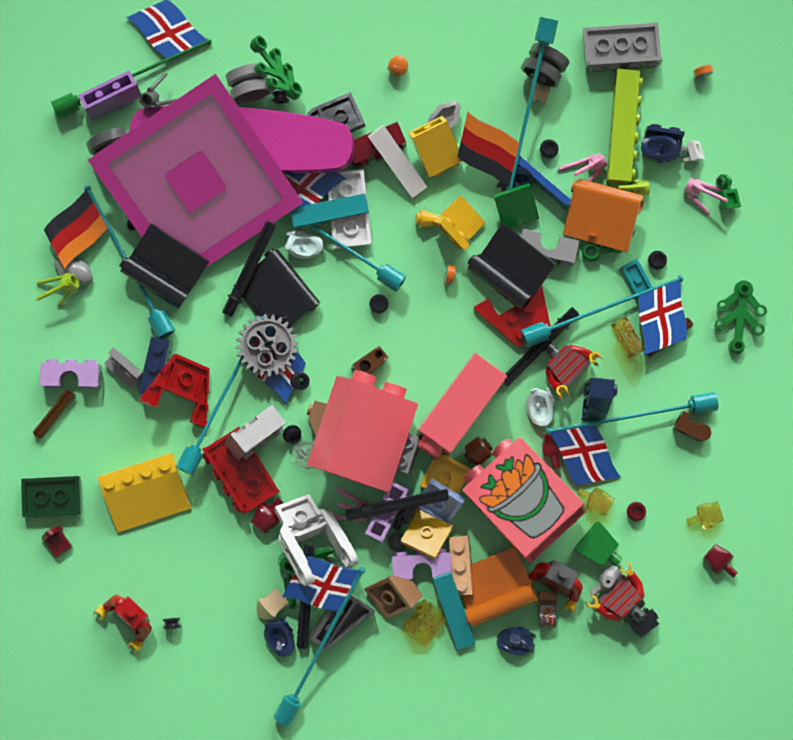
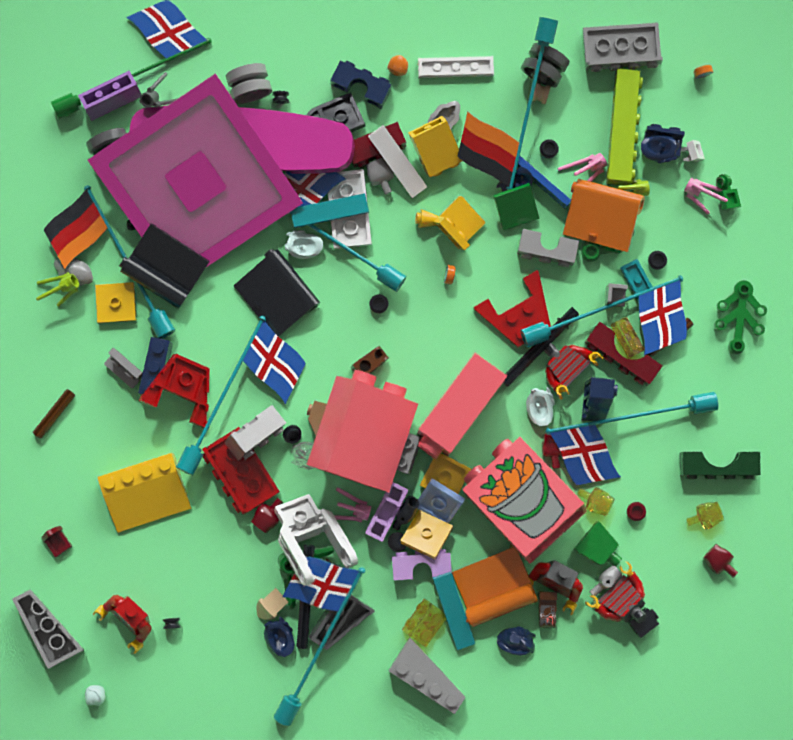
(47, 632): none -> light grey wedge
(51, 496): dark green plate -> none
(53, 373): lavender arch -> none
(95, 695): none -> light aqua piece
(115, 302): none -> yellow plate
(249, 268): black axle -> none
(276, 69): green plant -> none
(281, 336): light grey gear -> none
(296, 376): black bush -> none
(348, 75): none -> dark blue arch
(379, 174): none -> light grey piece
(393, 595): medium nougat slope -> none
(396, 504): black axle -> none
(424, 675): none -> light grey wedge
(456, 67): none -> white tile
(461, 564): light nougat plate -> none
(478, 451): reddish brown head -> none
(512, 267): black door -> none
(614, 293): none -> light grey panel
(642, 369): none -> dark red arch
(696, 431): reddish brown leg -> none
(744, 464): none -> dark green arch

